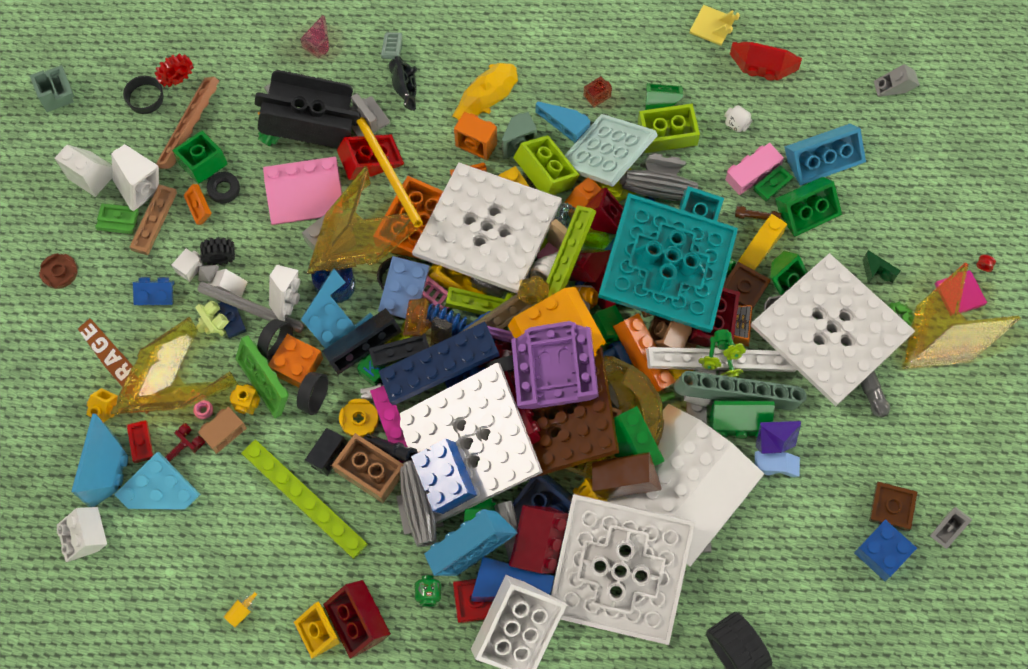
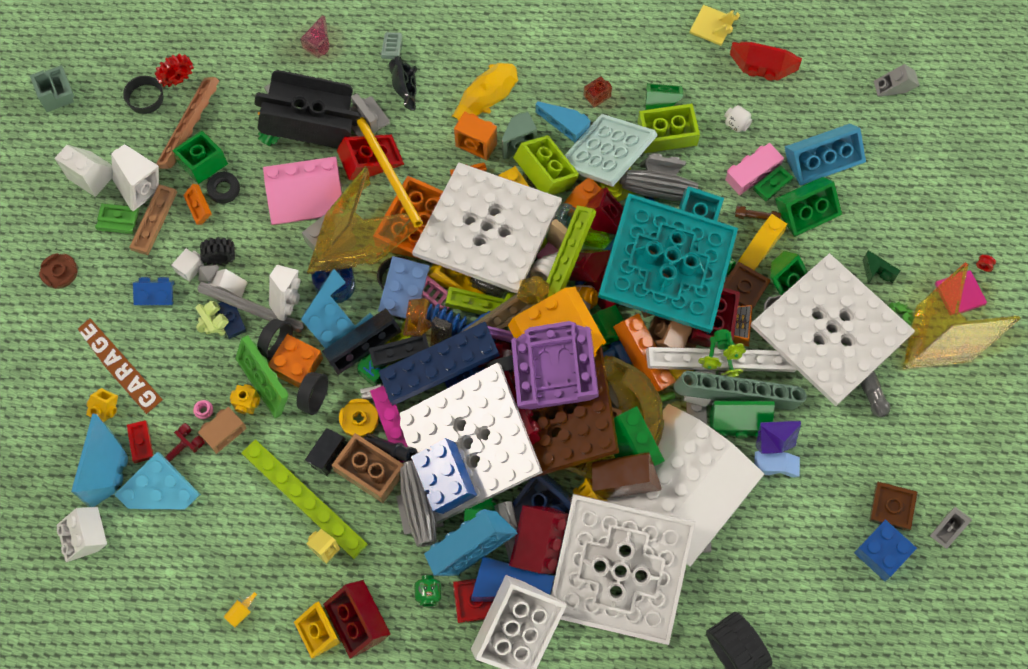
(155, 381): clear yellow windscreen -> none
(323, 545): none -> light yellow slope

